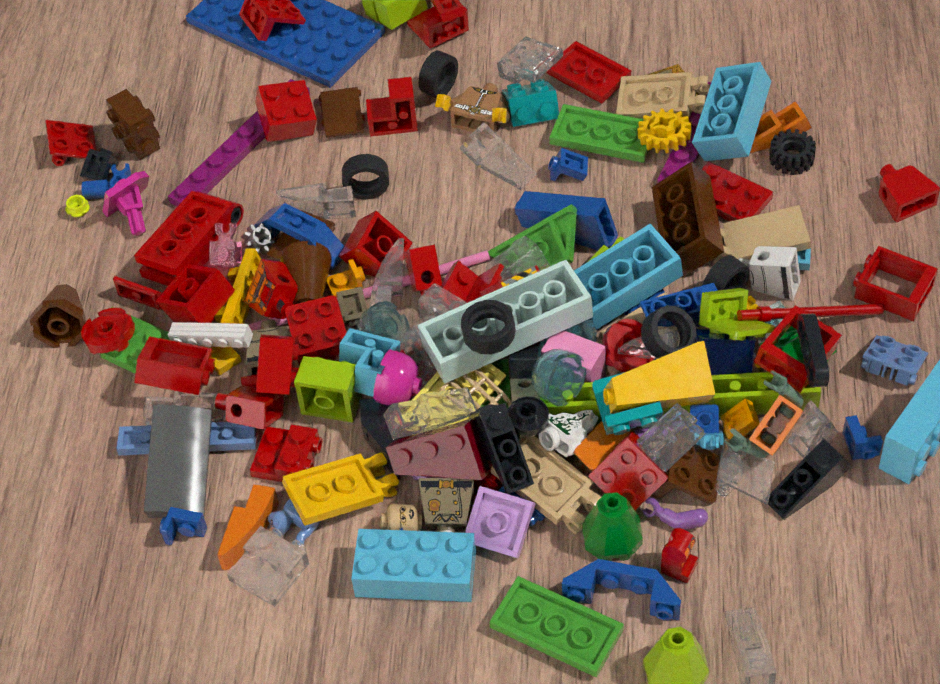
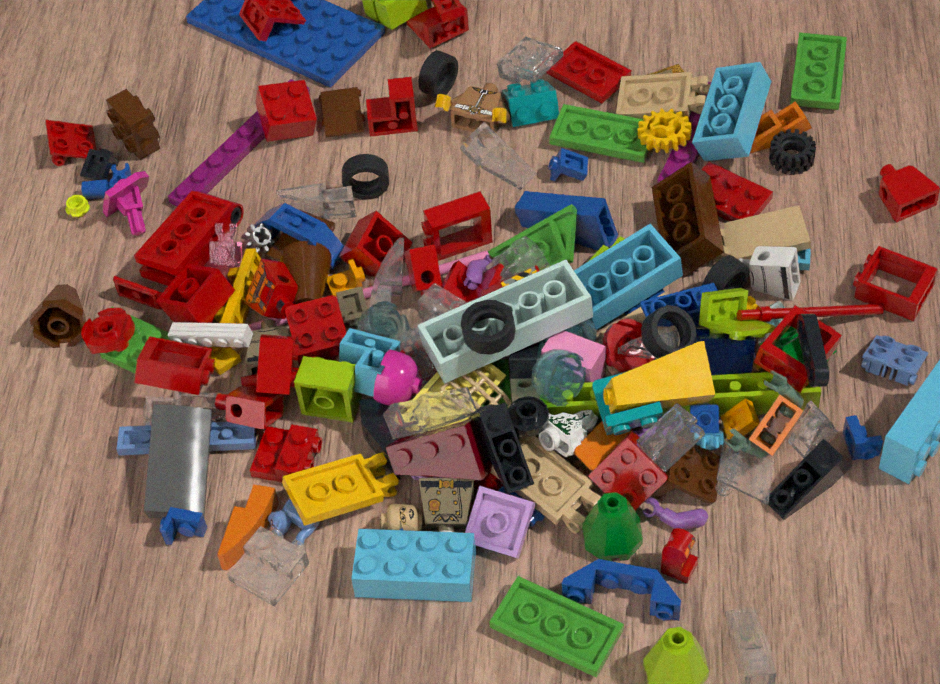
(455, 212): none -> red window
(475, 272): none -> medium lavender arm
(818, 71): none -> bright green plate

